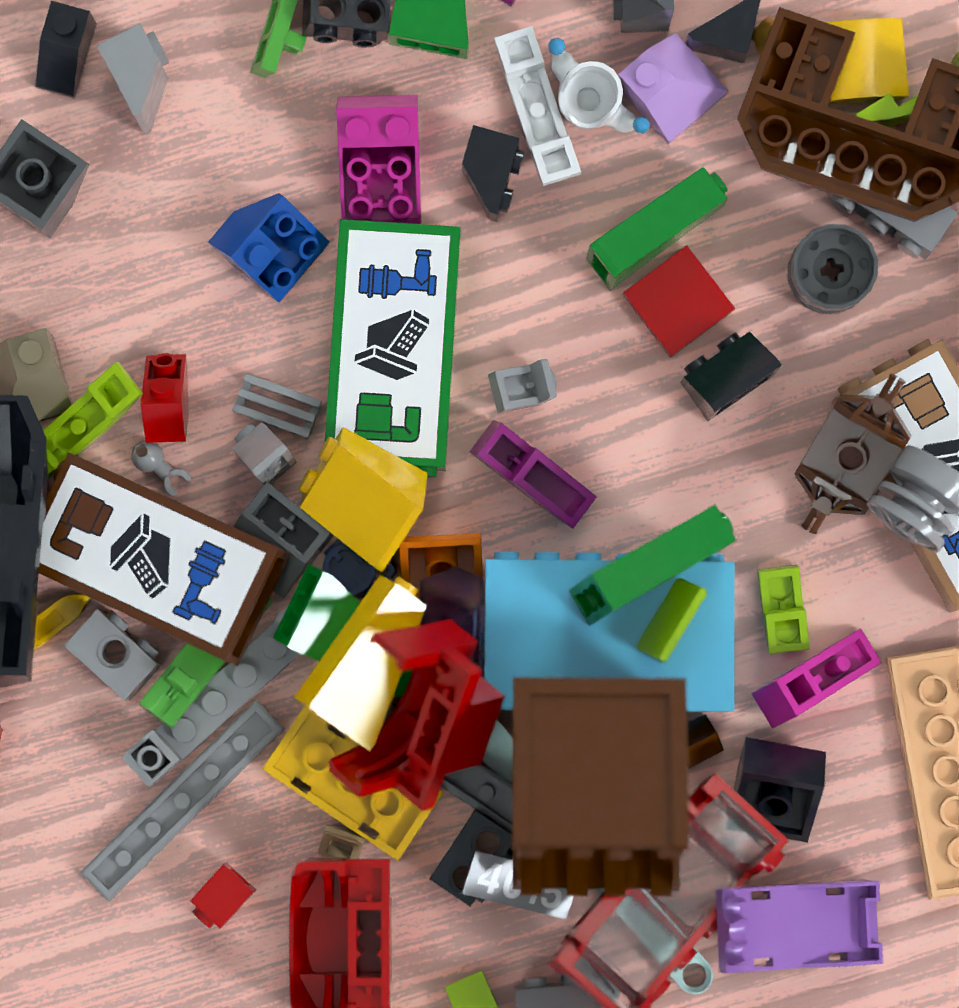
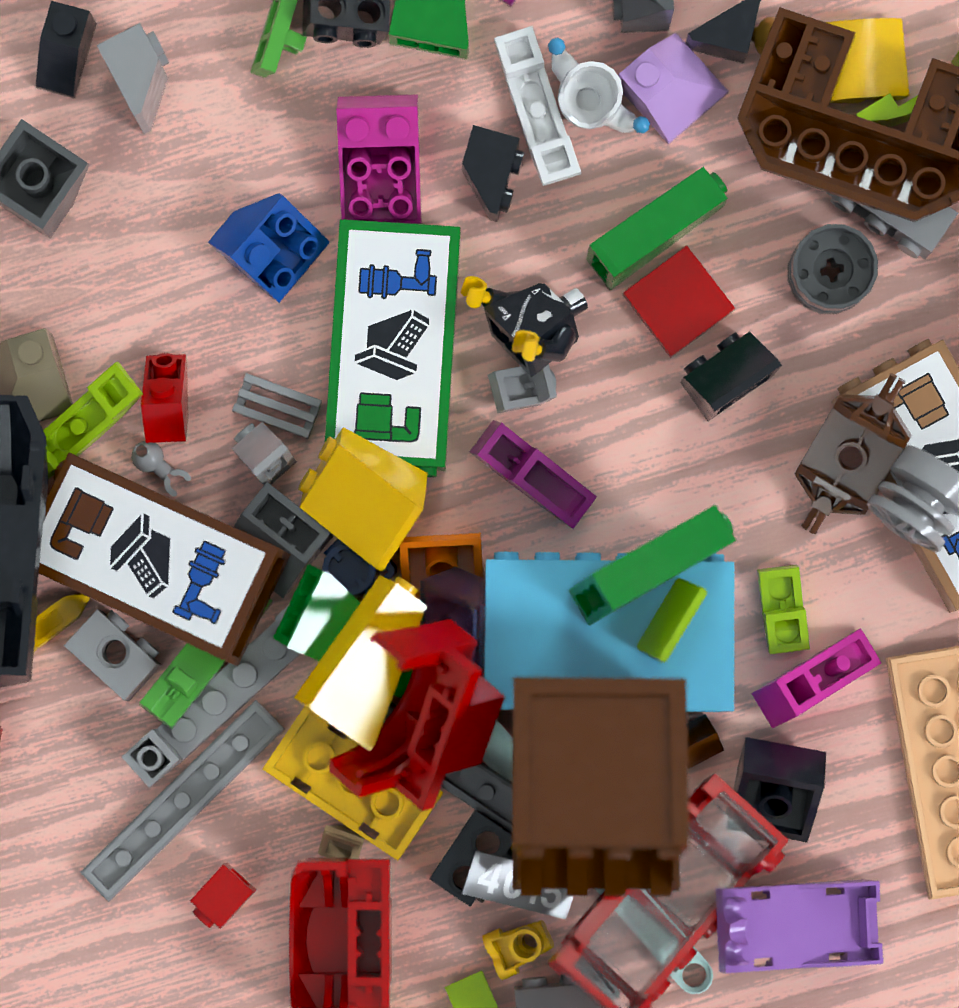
(510, 950): none -> yellow plate
(529, 323): none -> black torso

